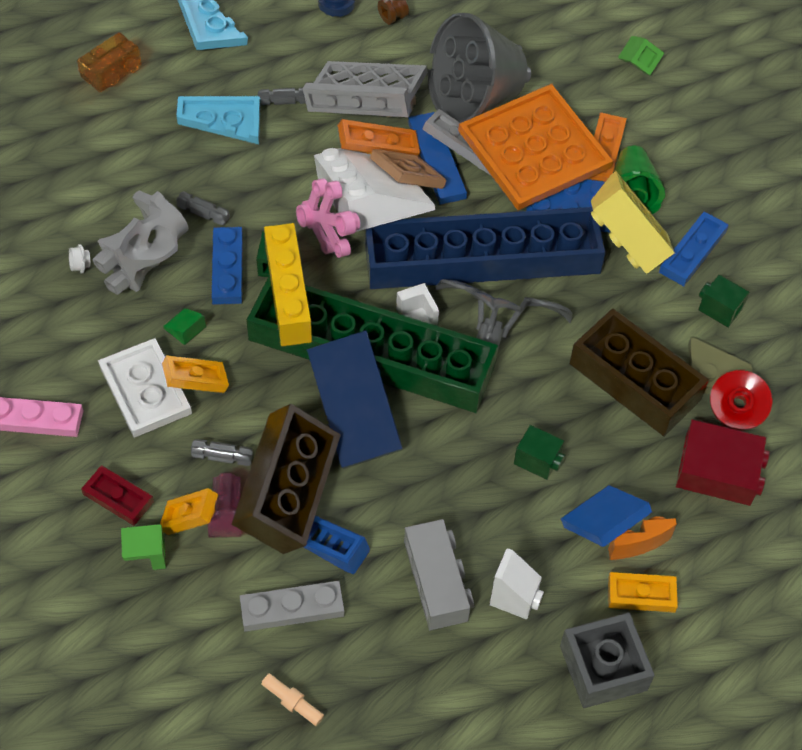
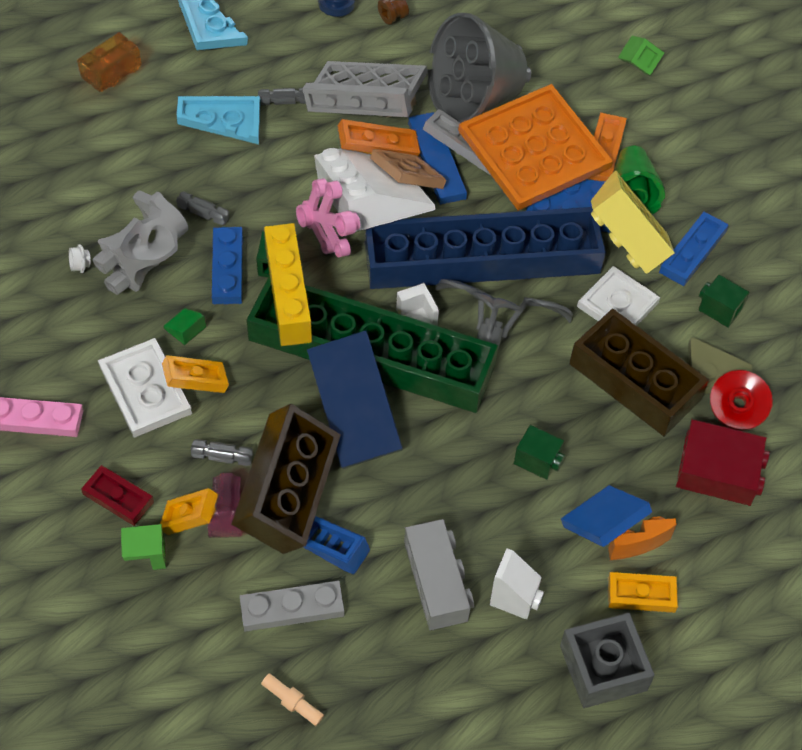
(621, 293): none -> white tile

